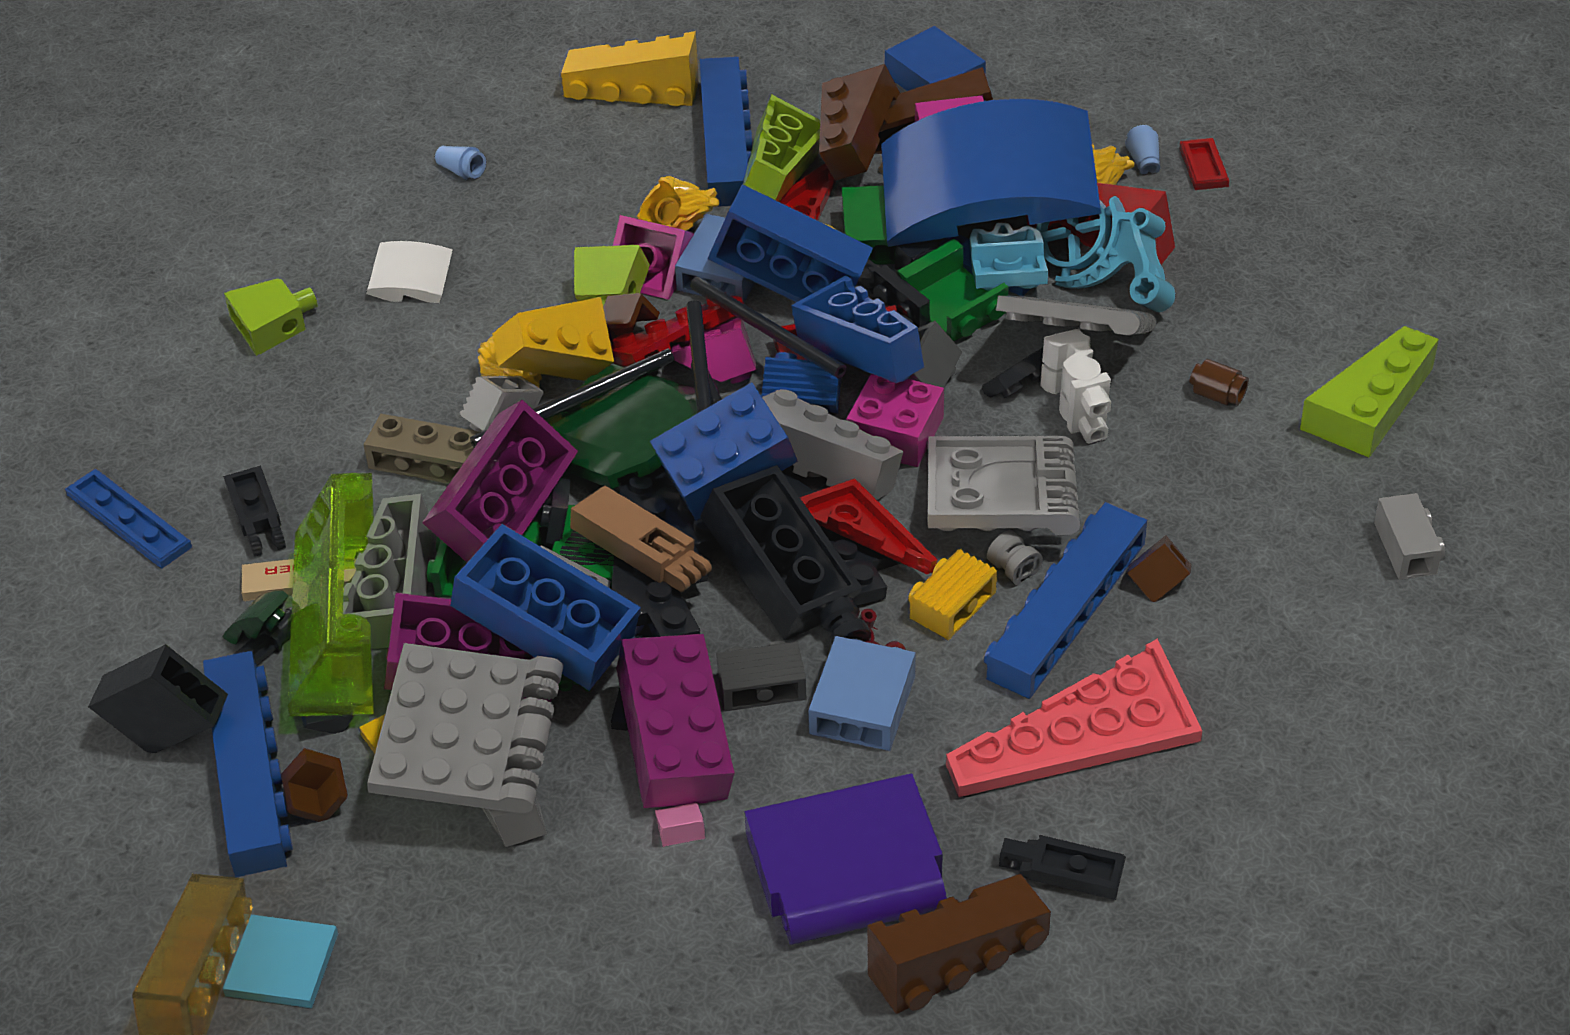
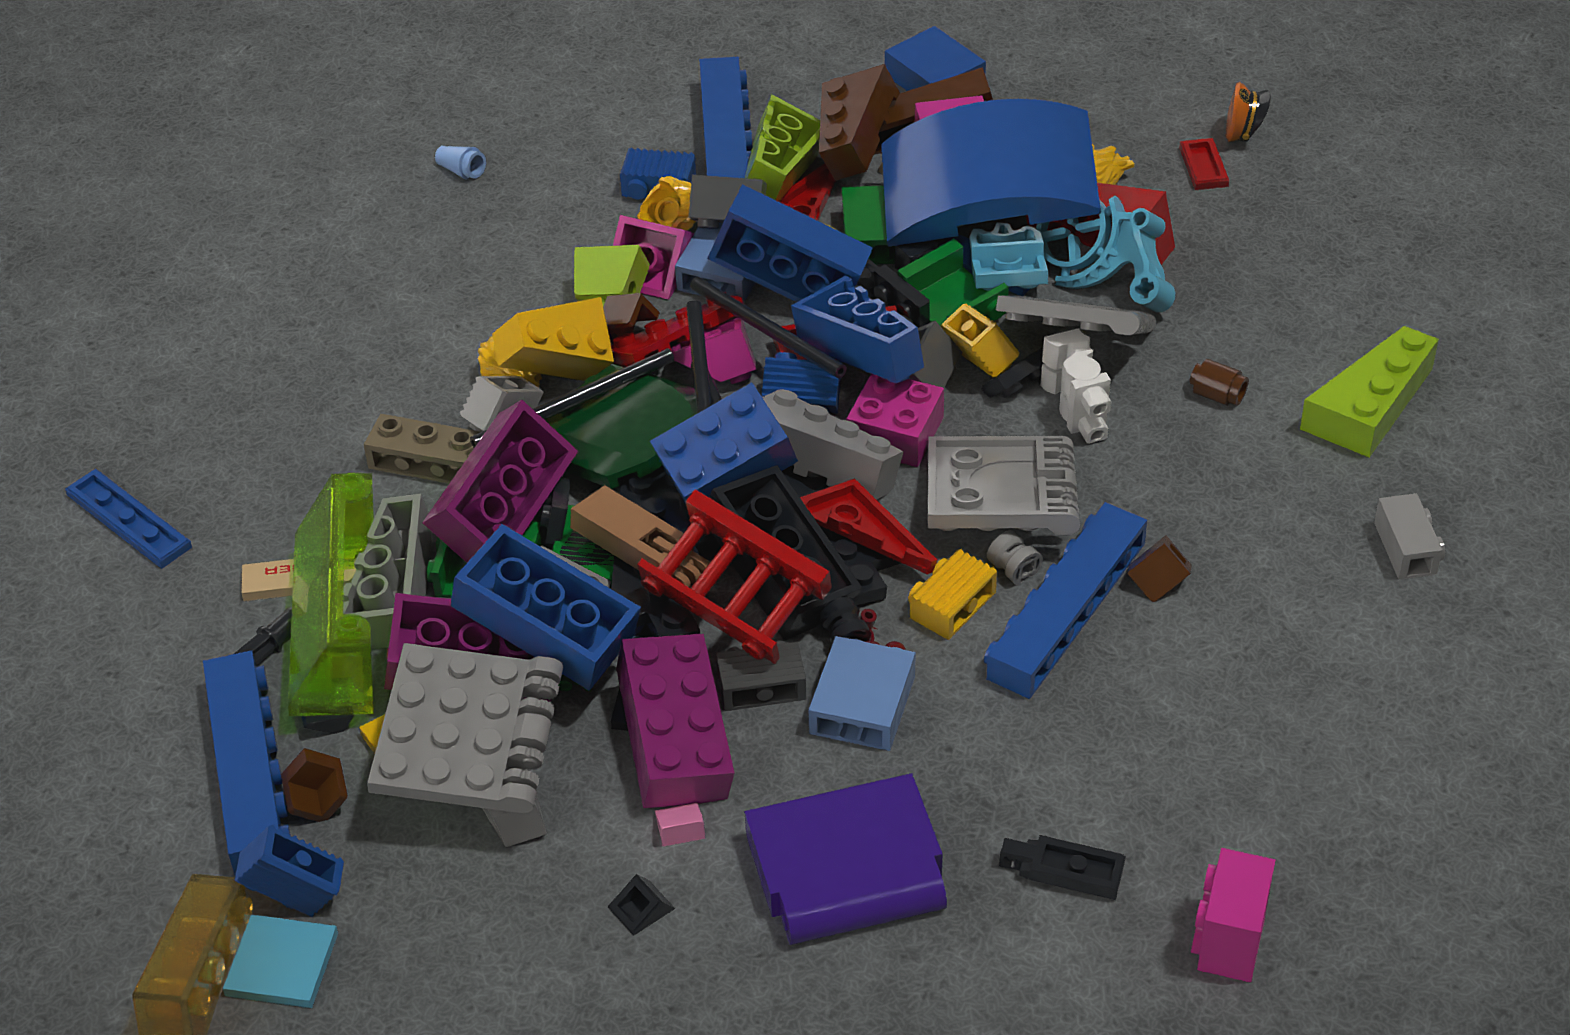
(158, 700): black brick -> none
(254, 507): black hinge -> none
(262, 614): dark green slope -> none
(268, 312): lime torso -> none
(289, 871): none -> blue brick
(409, 270): white slope -> none
(636, 72): yellow wedge -> none
(640, 905): none -> black slope
(645, 168): none -> blue brick
(714, 195): none -> dark grey brick
(738, 537): none -> red fence
(954, 941): reddish brown wedge -> none
(980, 340): none -> yellow brick
(1091, 723): coral wing -> none
(1144, 148): light blue cone -> none
(1232, 914): none -> dark pink brick
(1246, 112): none -> piece

